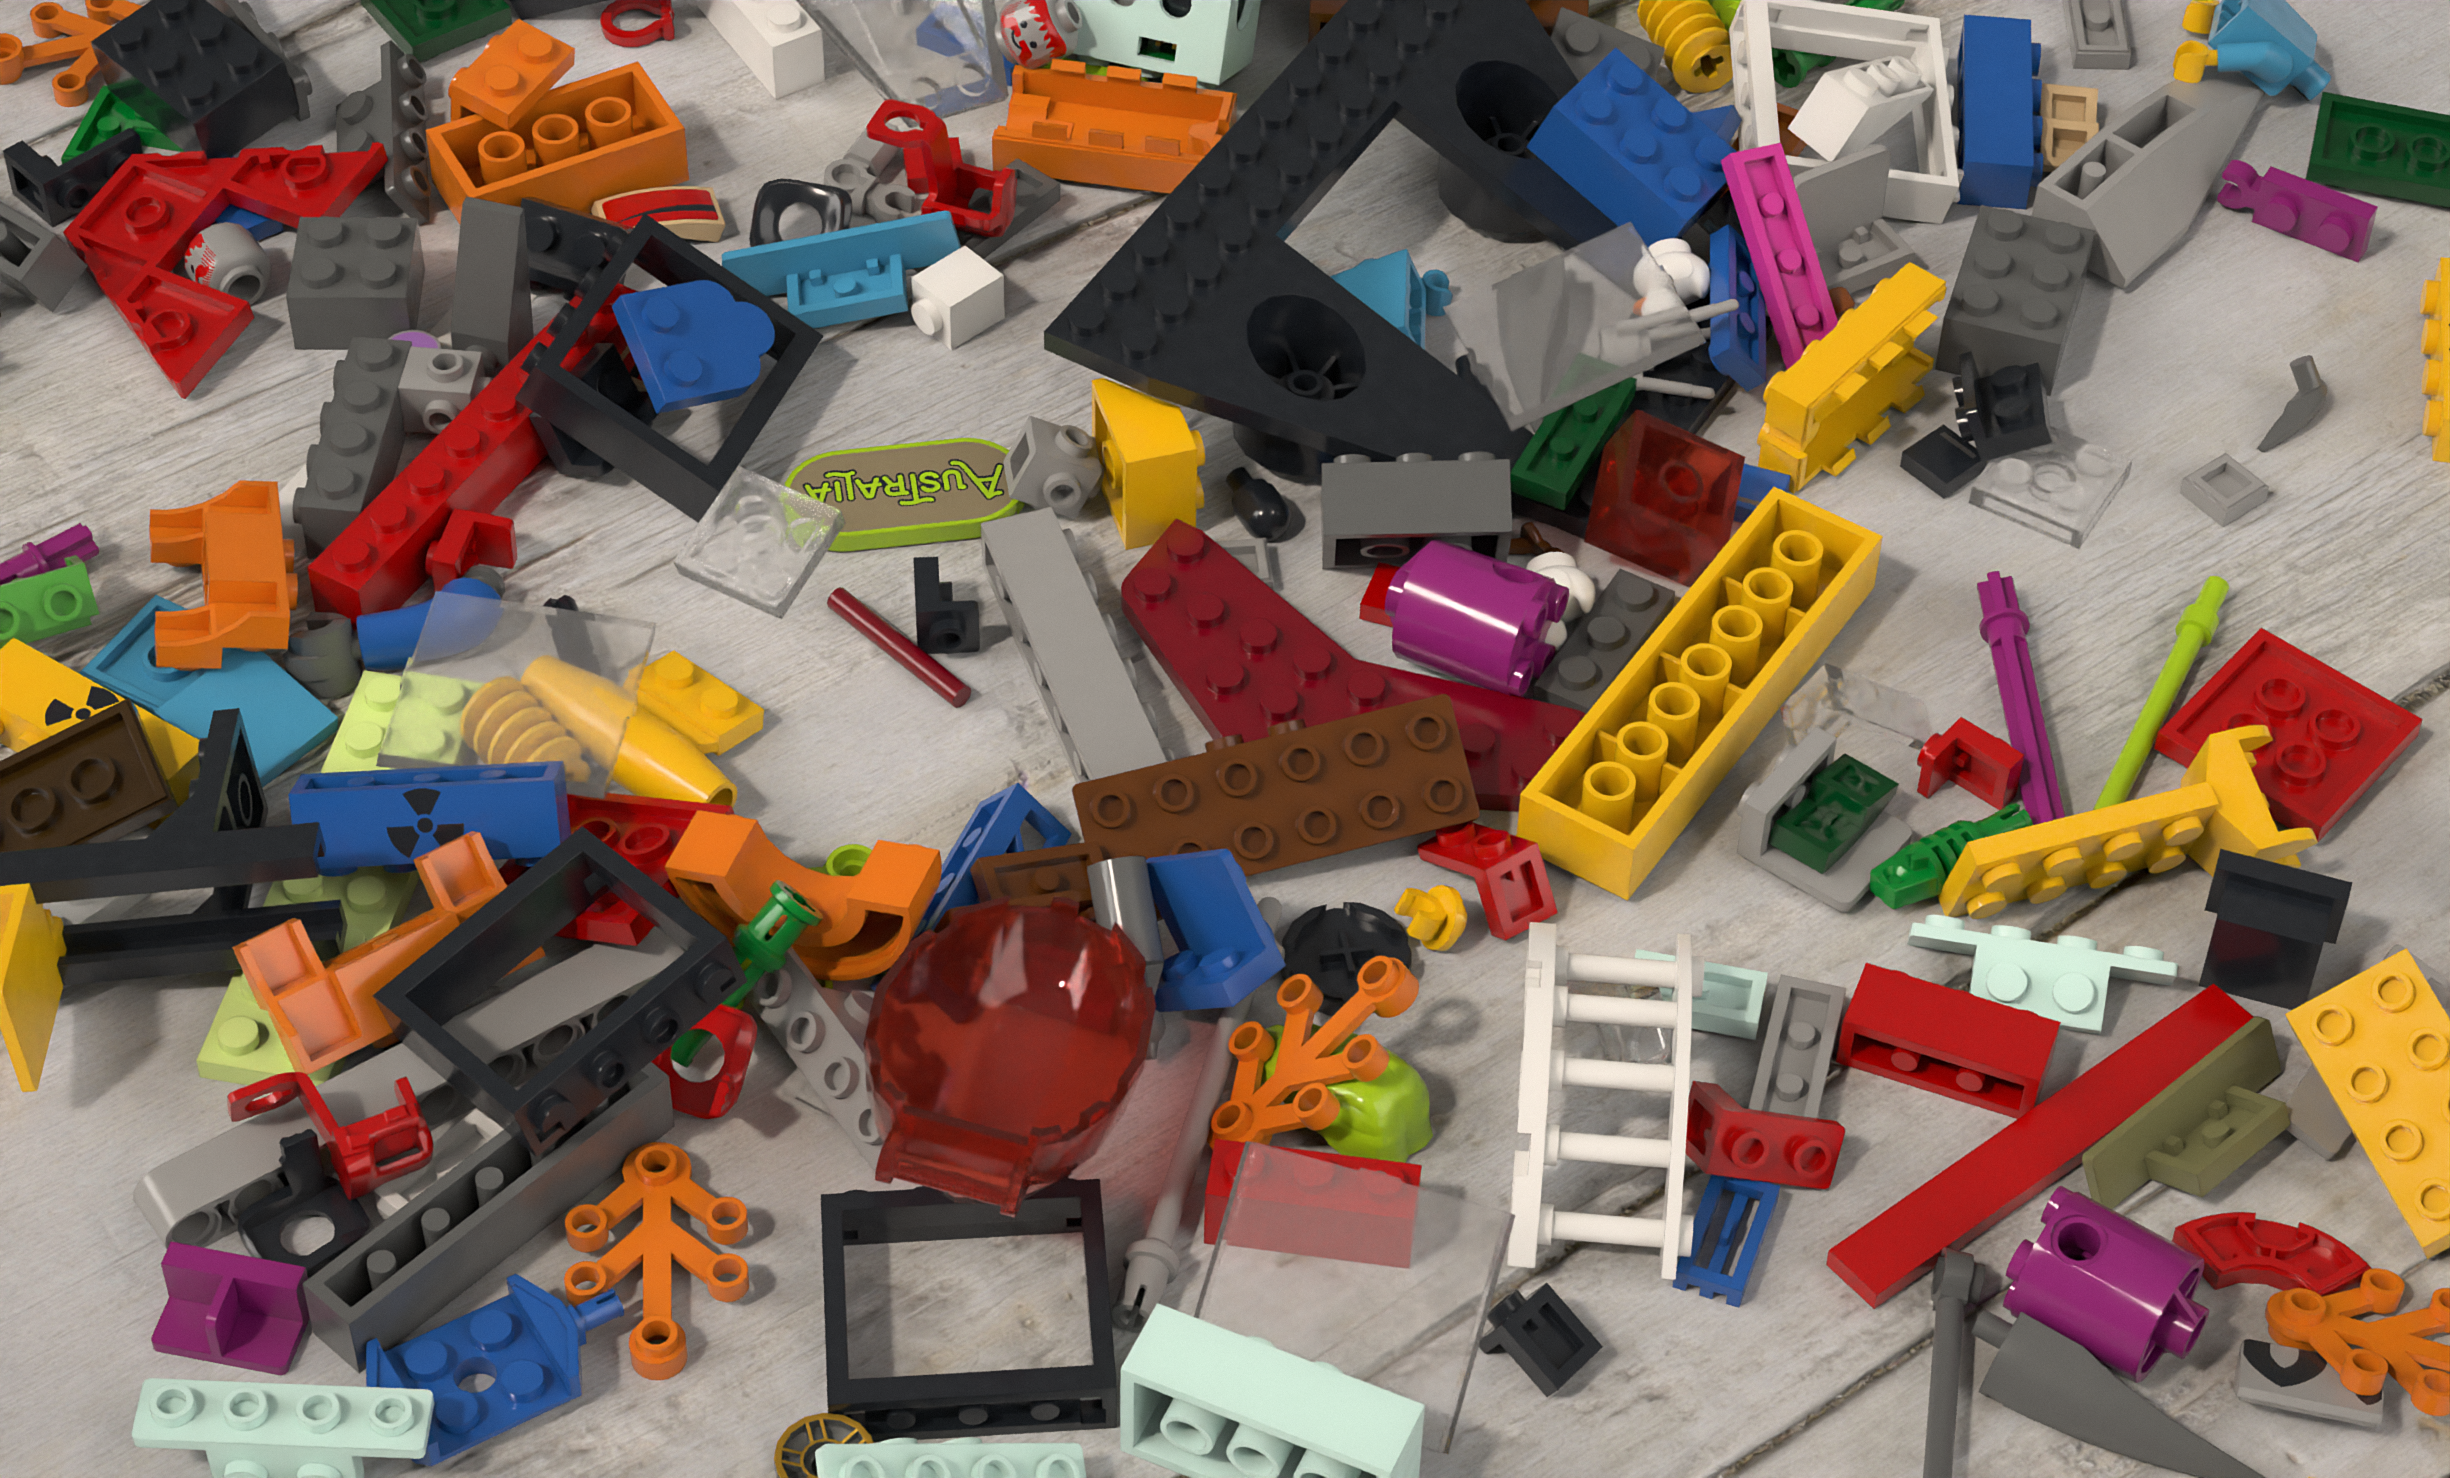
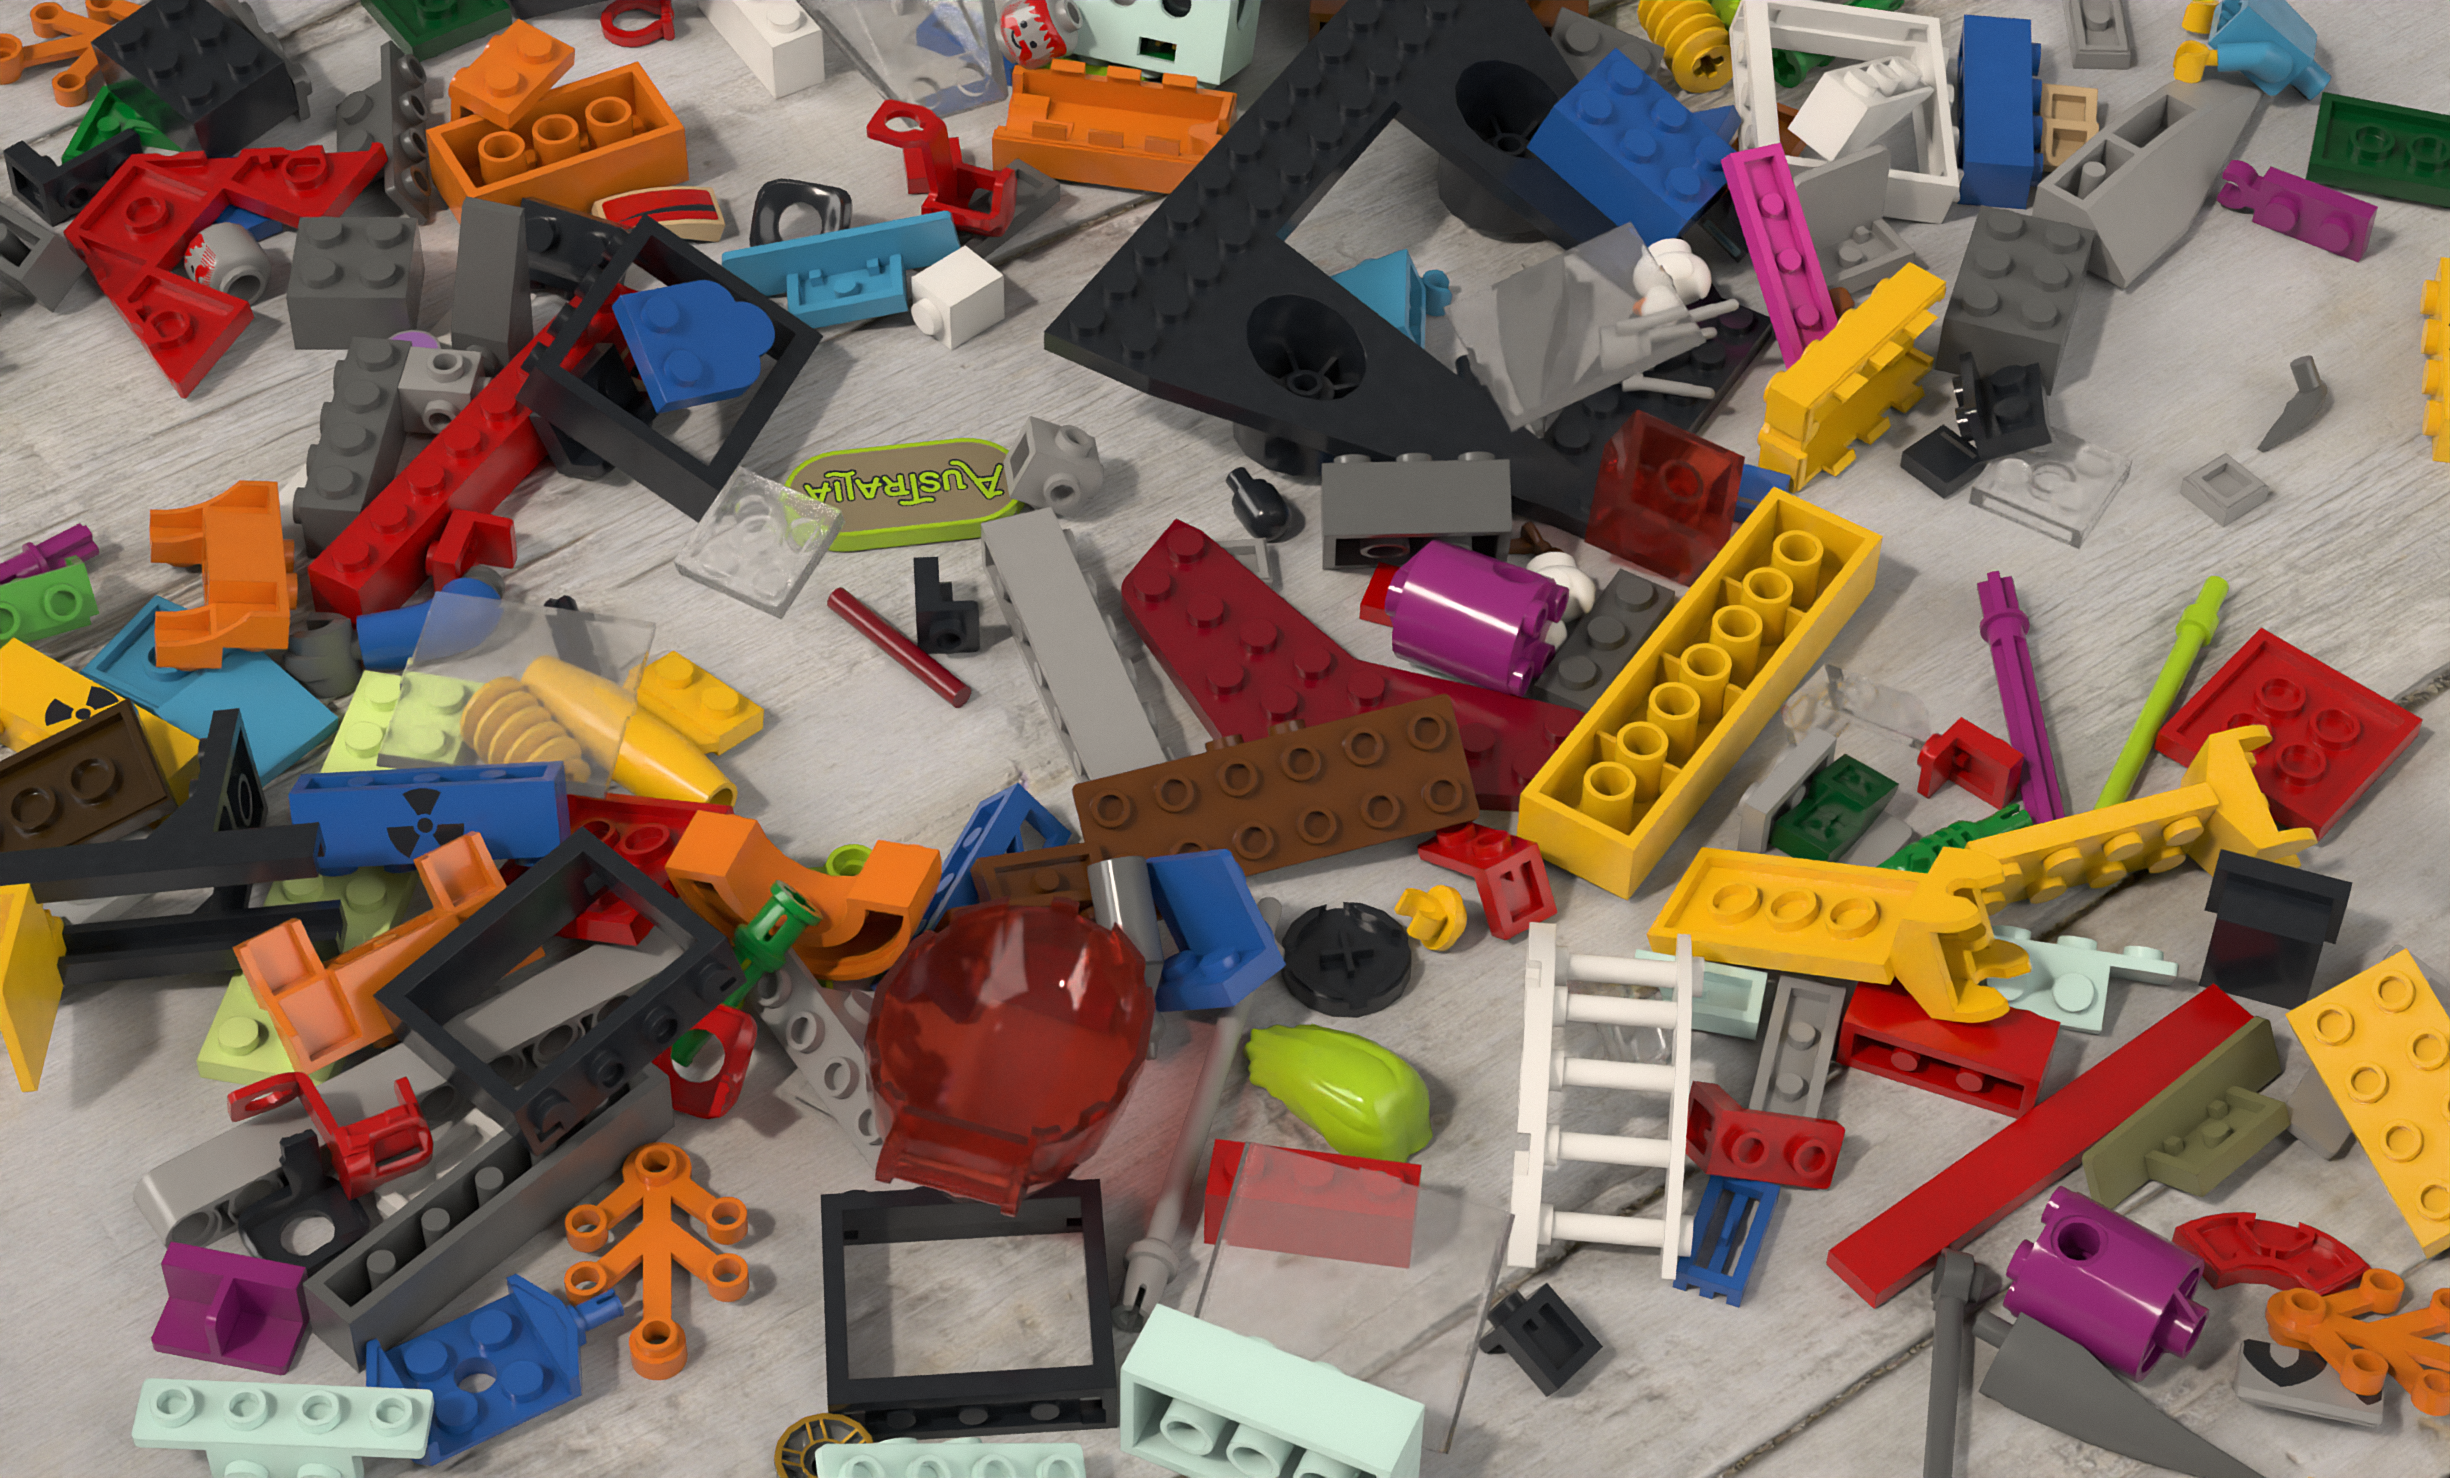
(859, 177): light grey bar -> none
(1146, 462): yellow slope -> none
(1305, 1062): orange plant -> none
(1569, 445): dark green plate -> none
(1739, 335): blue plate -> none
(1850, 924): none -> yellow hinge

